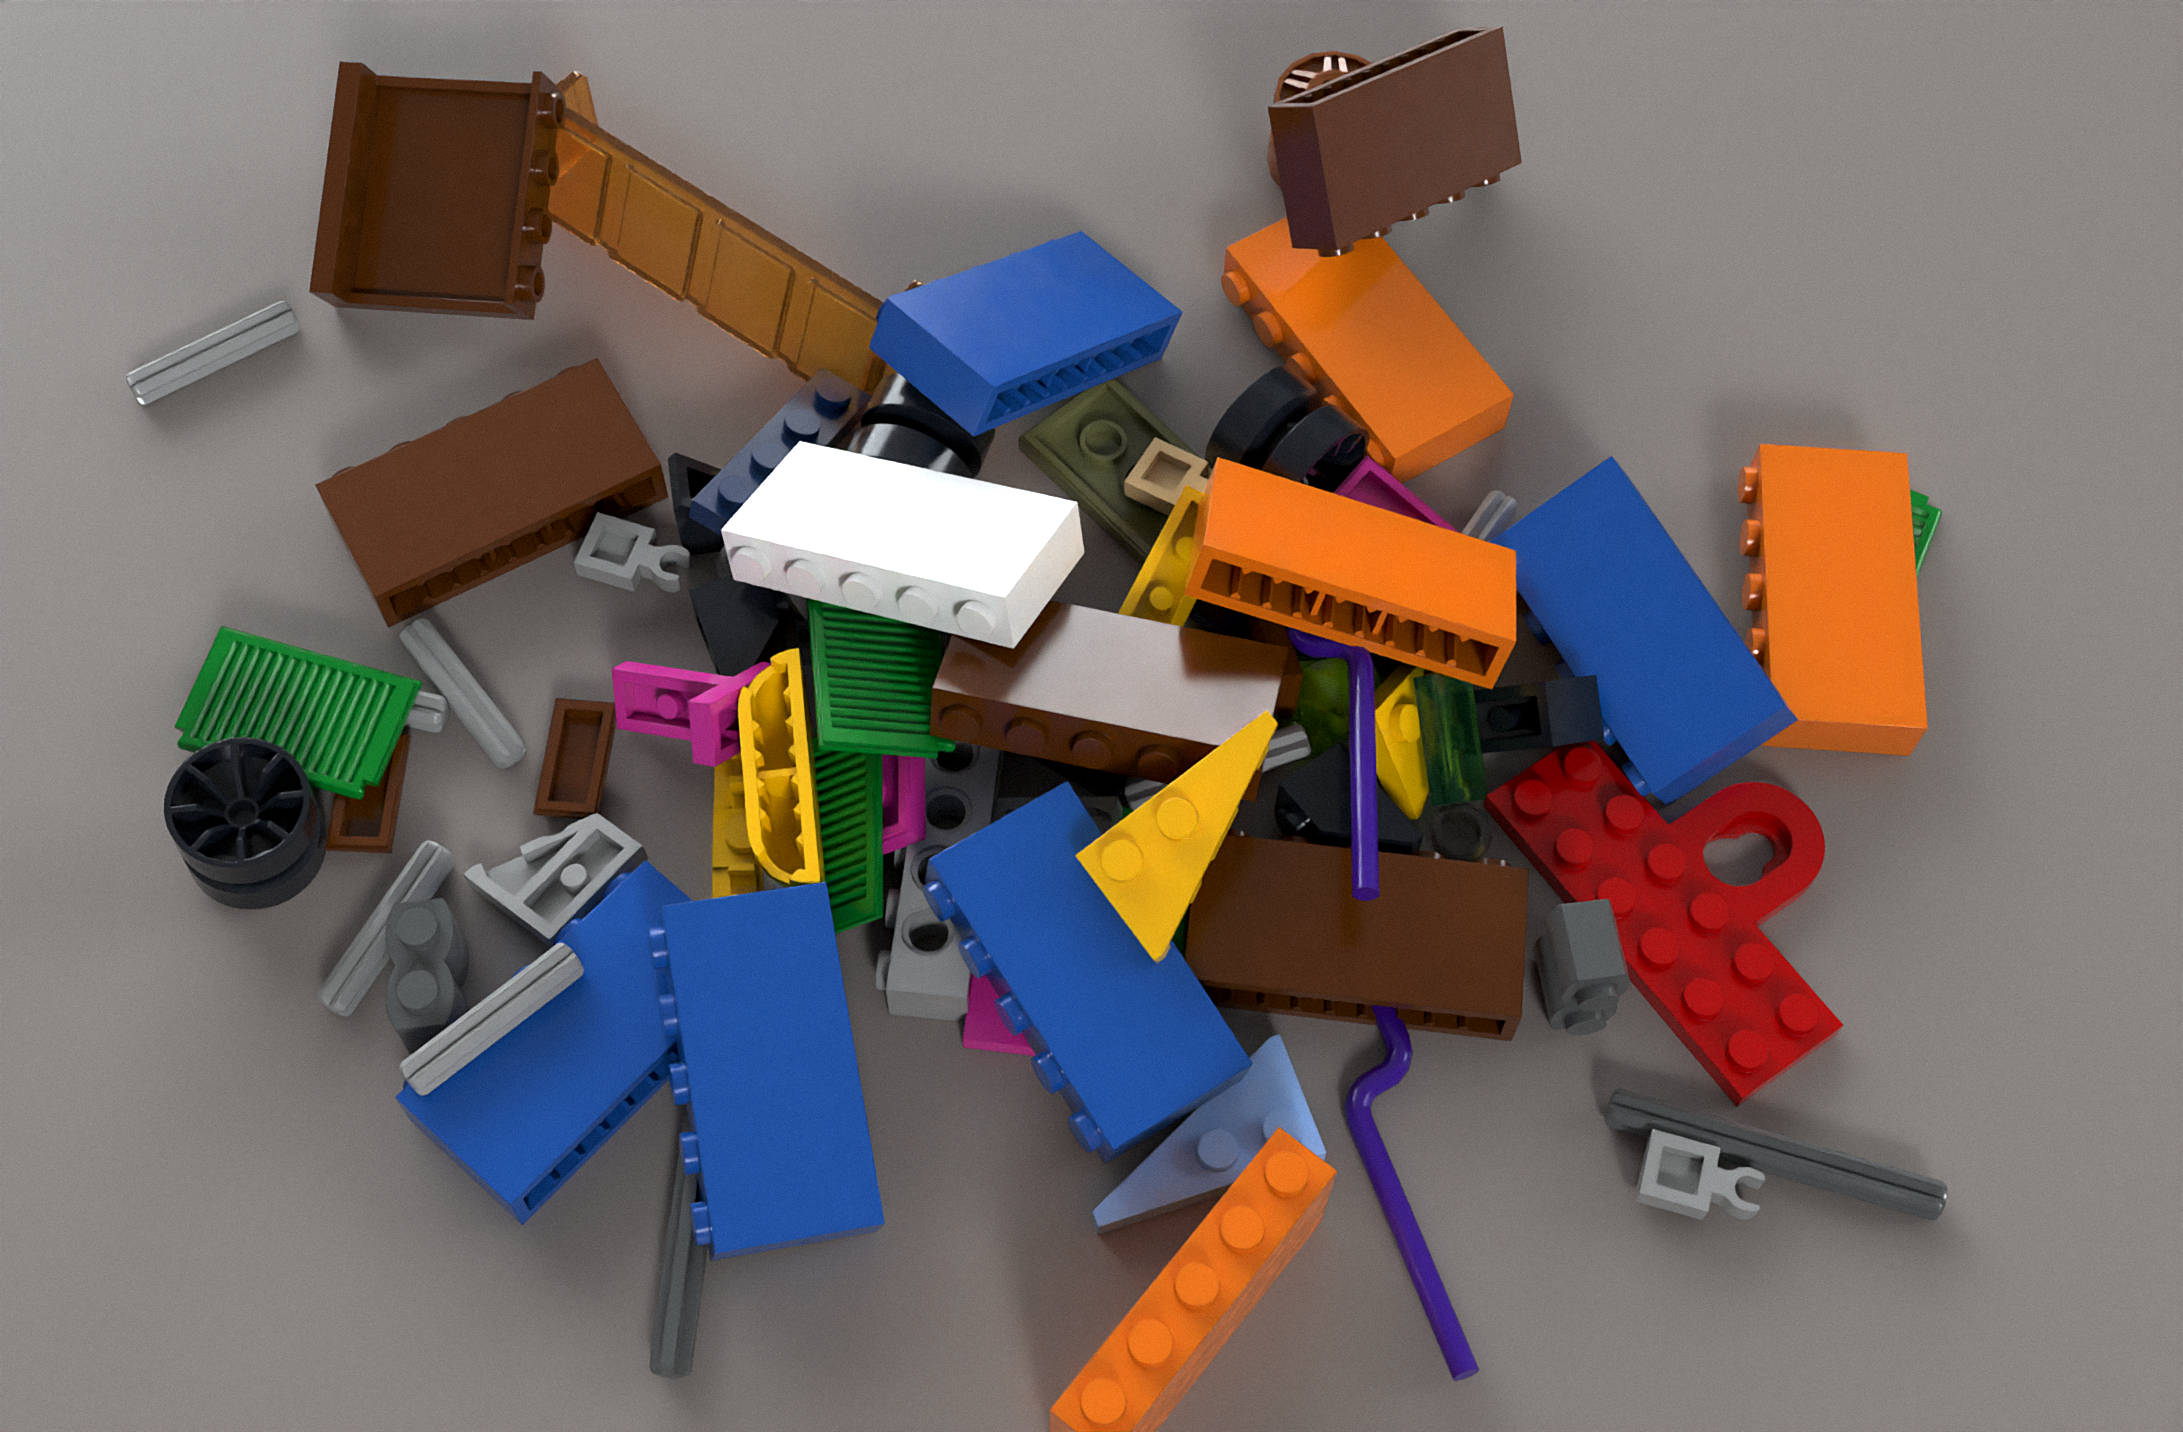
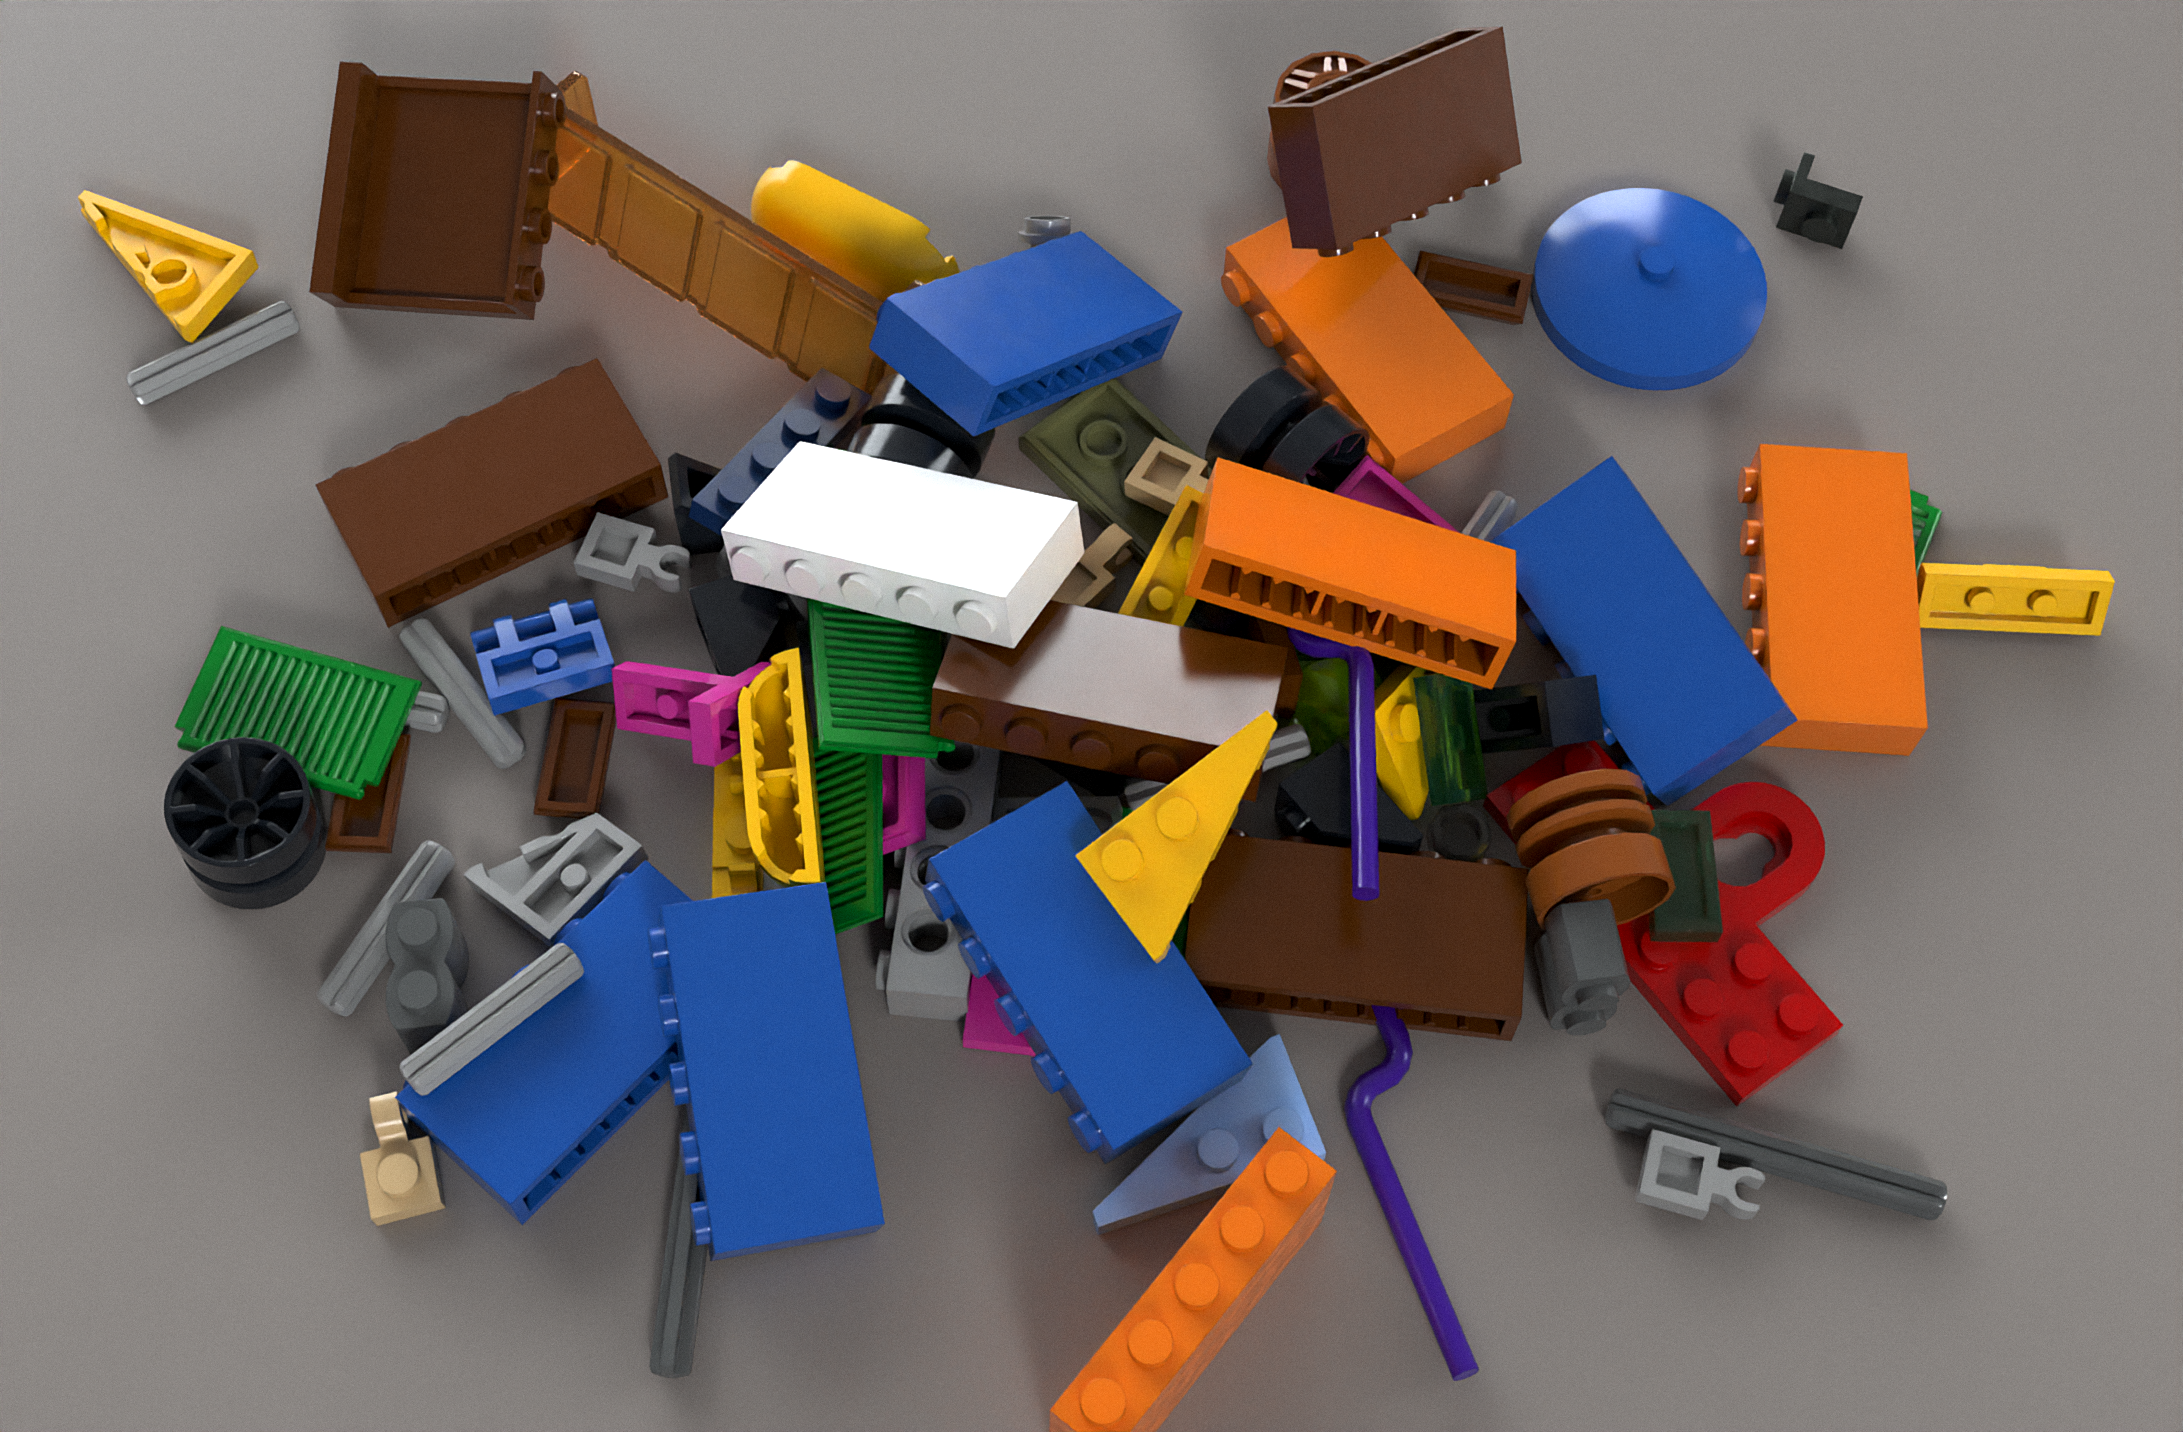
(177, 266): none -> yellow wing
(402, 1173): none -> tan plate
(543, 655): none -> blue plate
(847, 230): none -> yellow brick
(1044, 228): none -> light grey plate
(1092, 575): none -> tan plate
(1475, 287): none -> reddish brown tile
(1591, 843): none -> dark orange wheel
(1648, 289): none -> blue dish
(1694, 906): none -> clear green tile
(1814, 208): none -> pearl dark grey bracket
(2013, 598): none -> yellow plate

